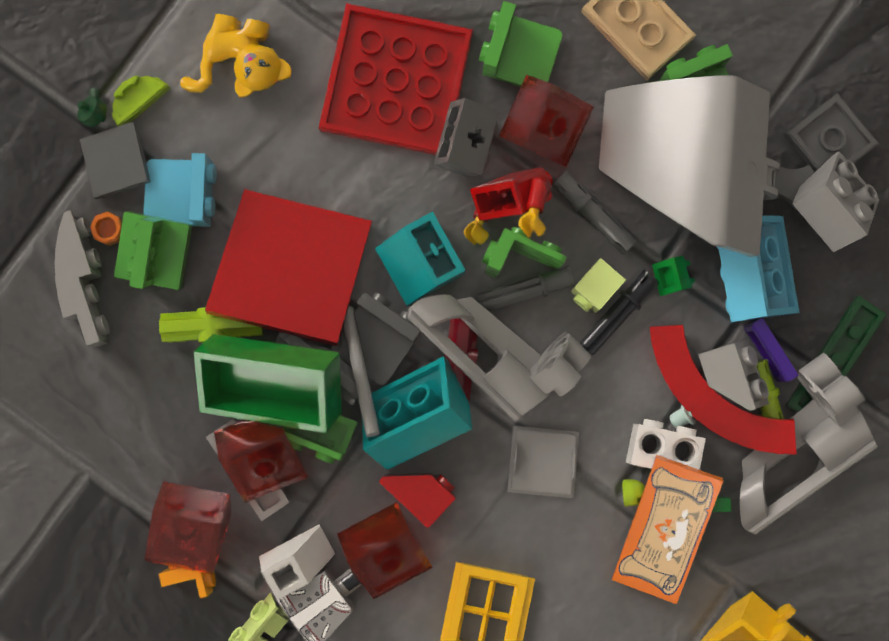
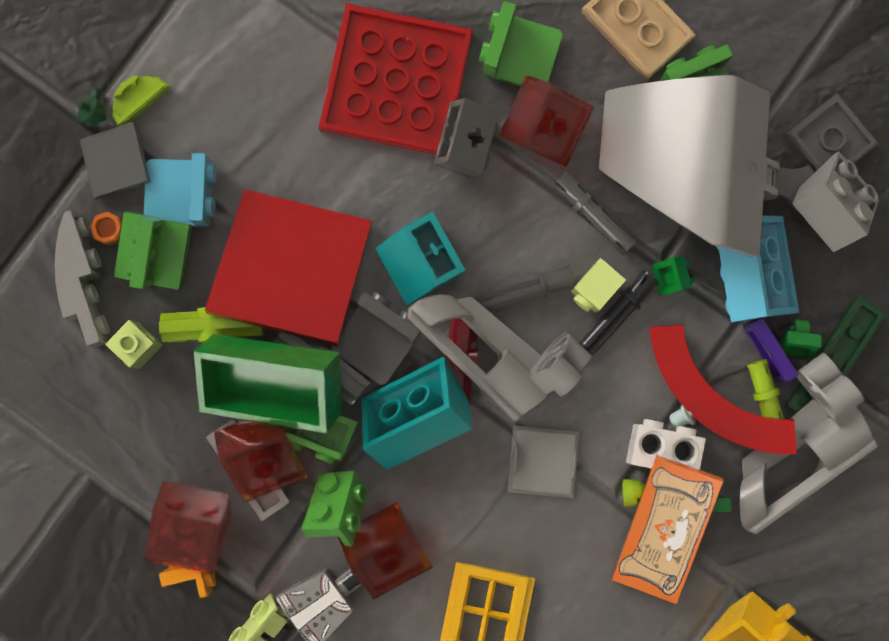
(134, 344): none -> yellowish green brick
(254, 66): yellow animal -> none
(296, 561): white slope -> none
(336, 506): none -> bright green bracket
(360, 374): light grey bar -> none
(421, 494): red slope -> none
(511, 196): red torso -> none
(516, 240): bright green bracket -> none
(735, 374): light grey slope -> none
(799, 342): none -> green tile

